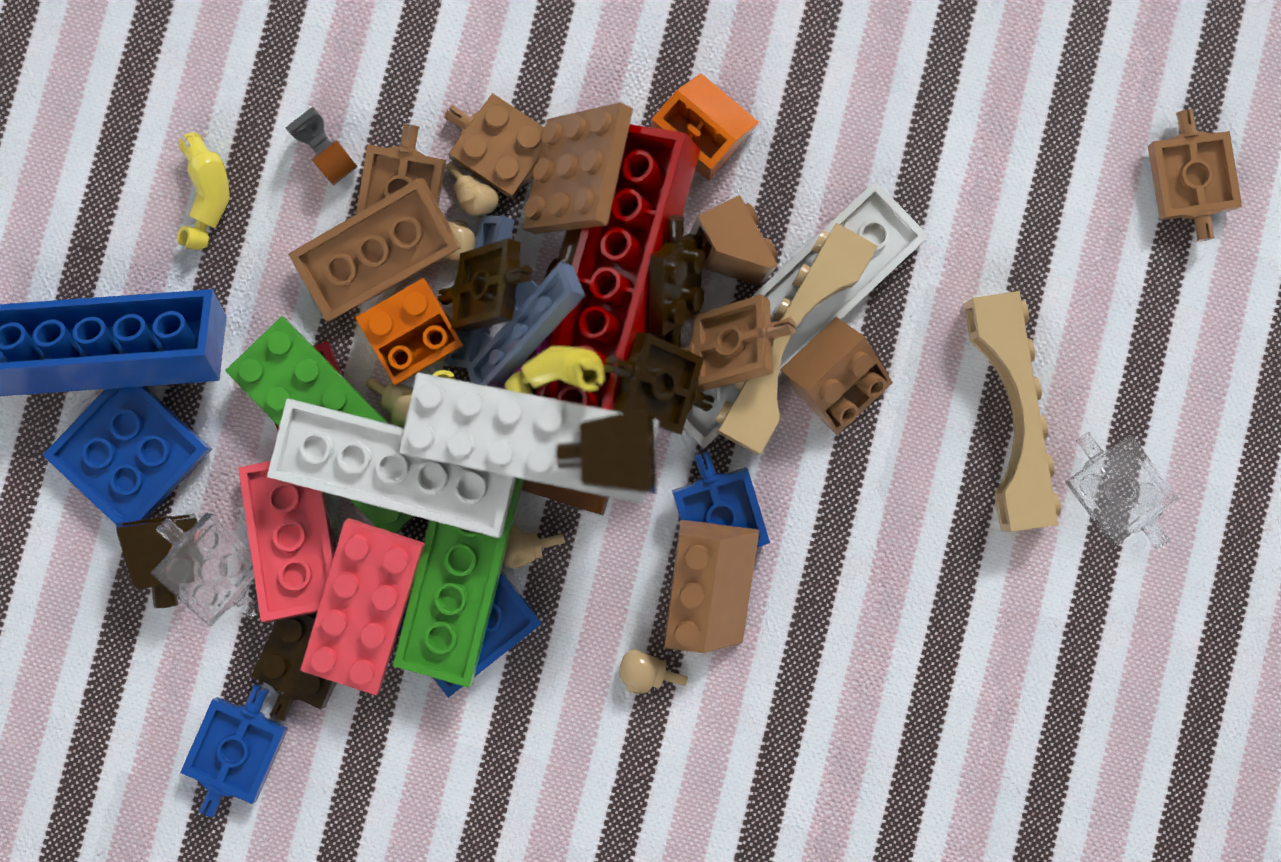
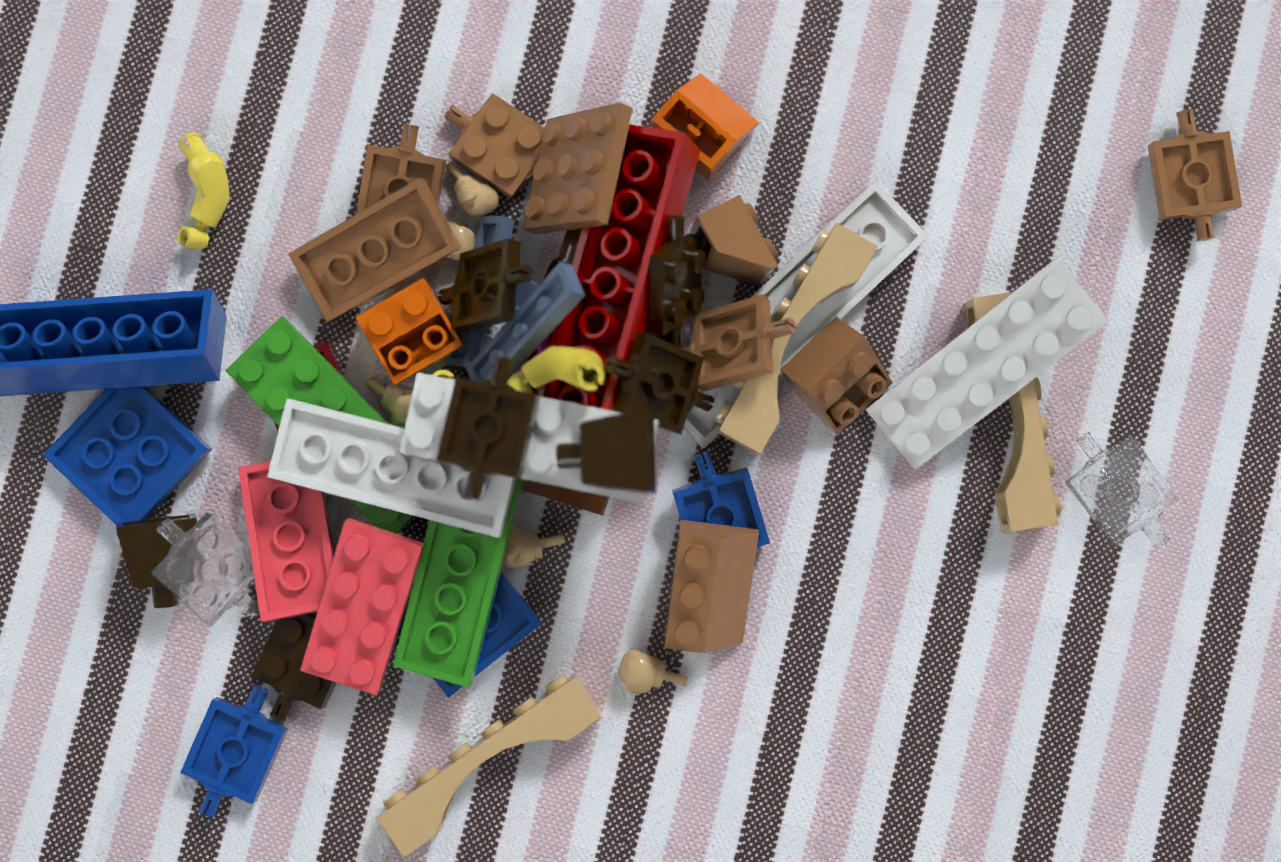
(329, 155): leg -> none
(488, 428): none -> dark brown plate
(558, 715): none -> tan arch
(987, 363): none -> white plate

